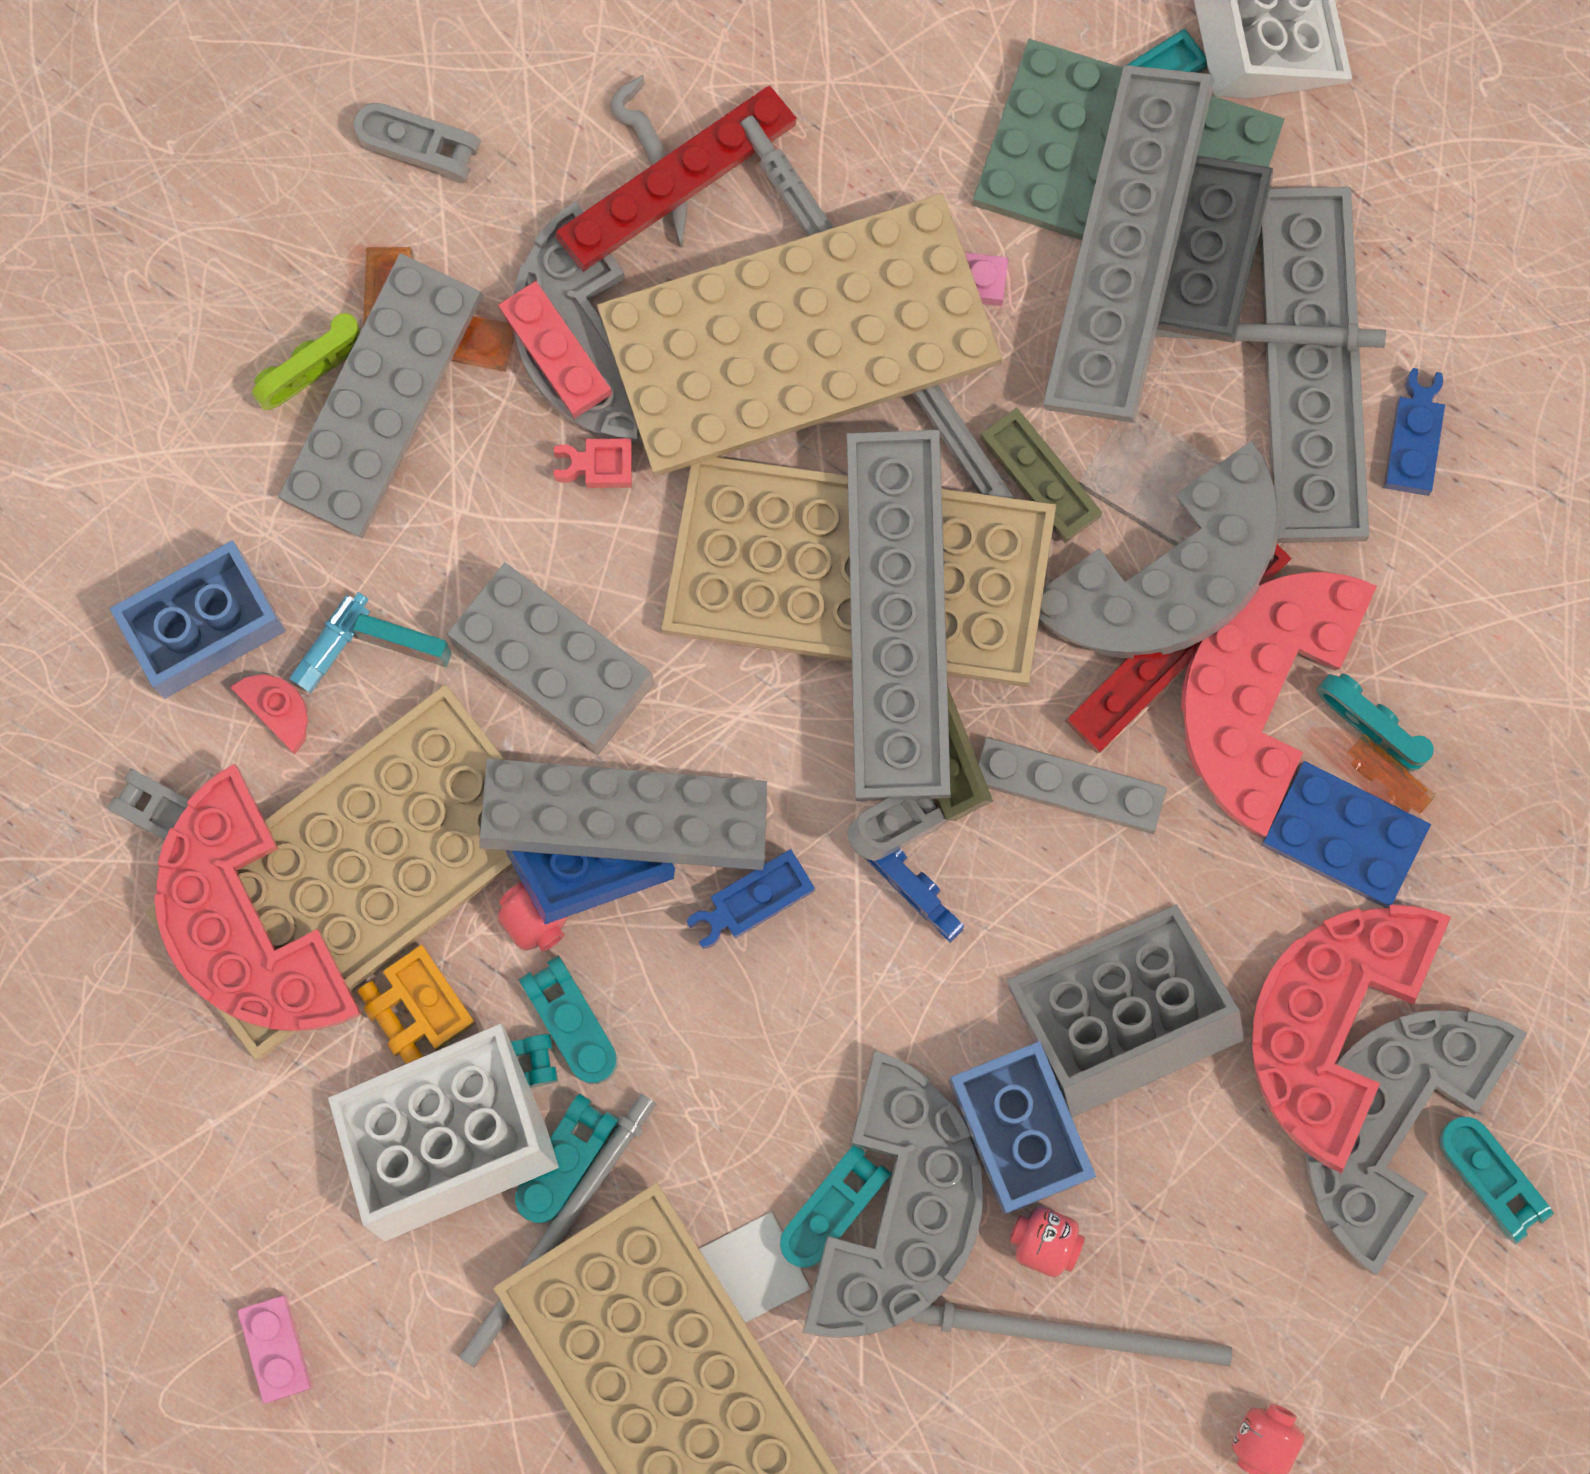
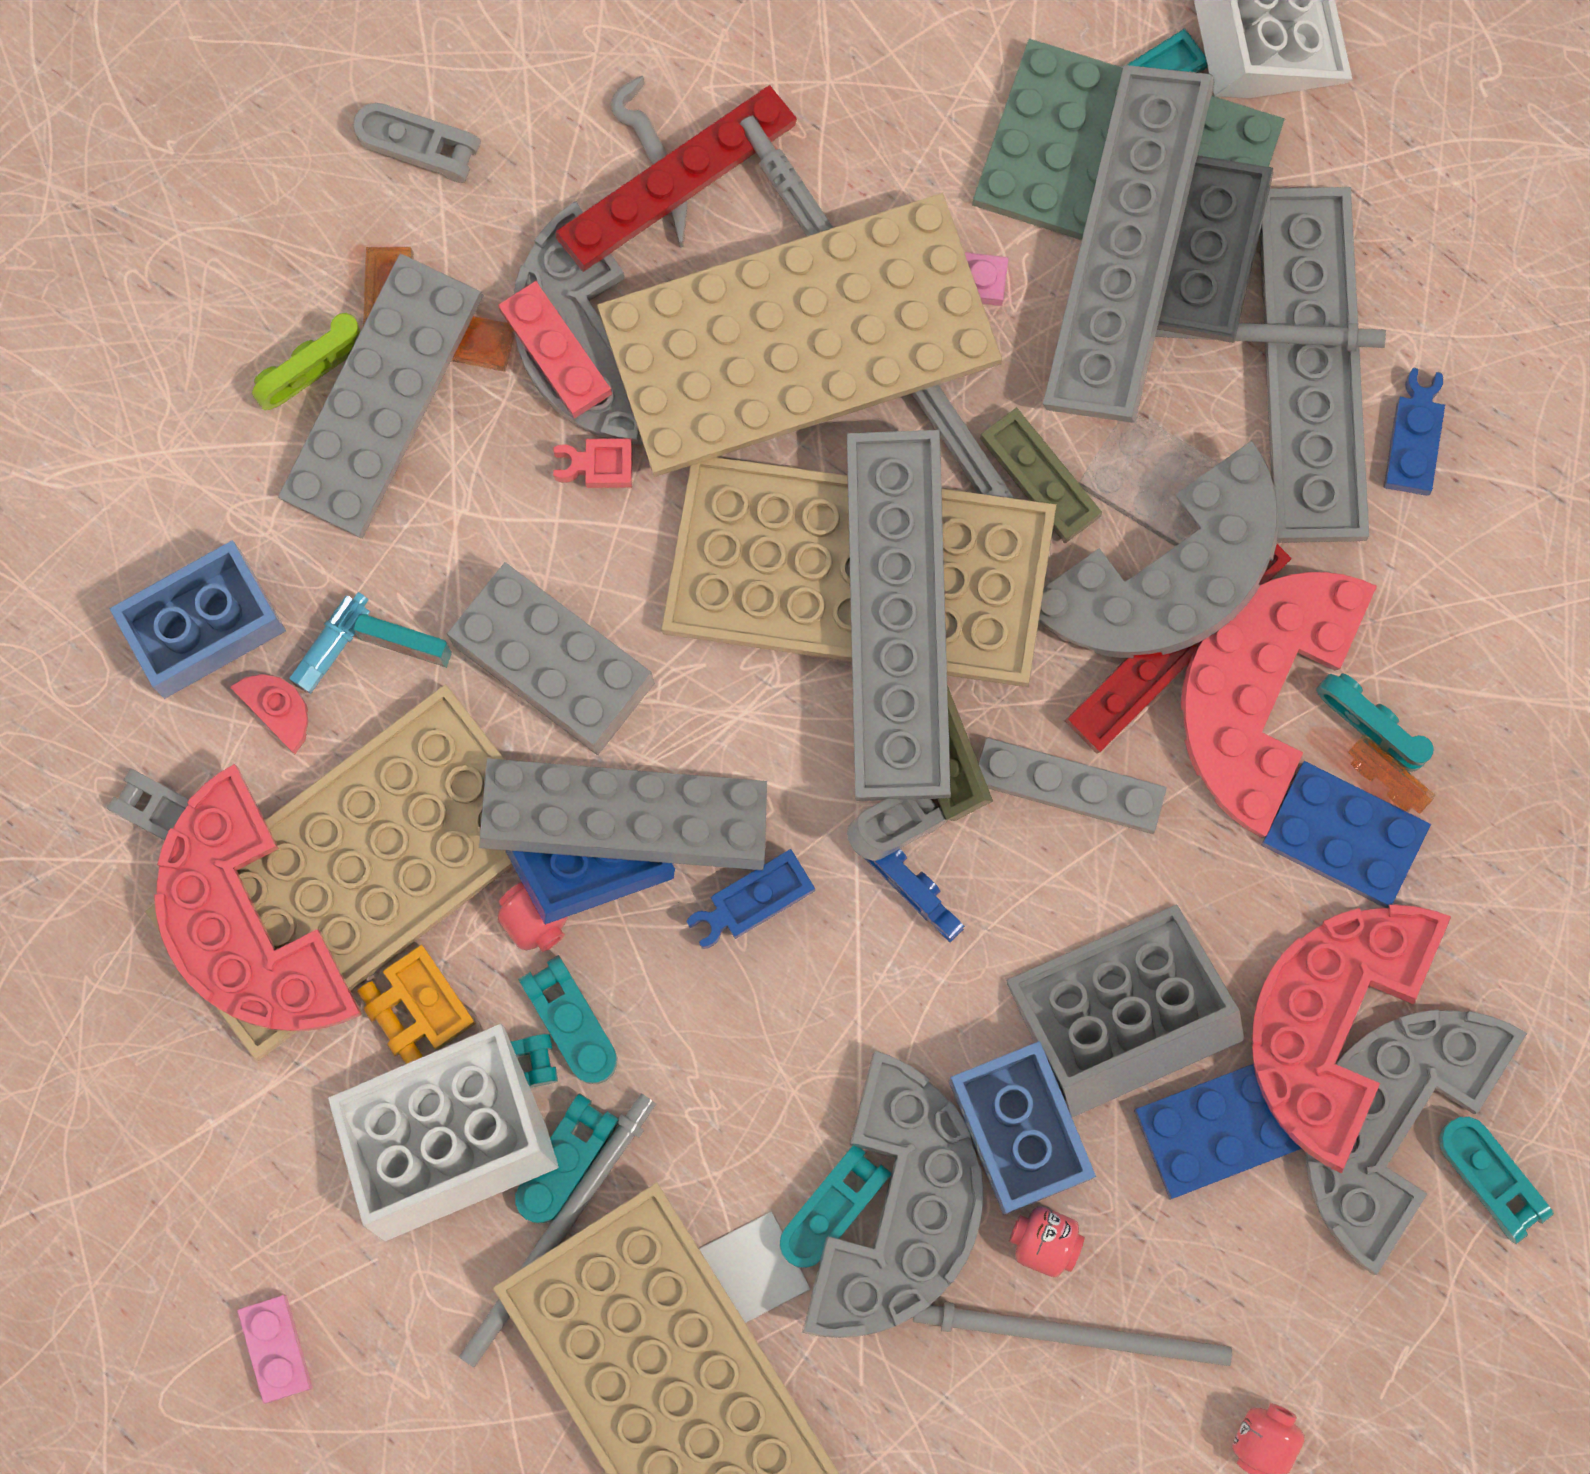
(1212, 1132): none -> blue plate

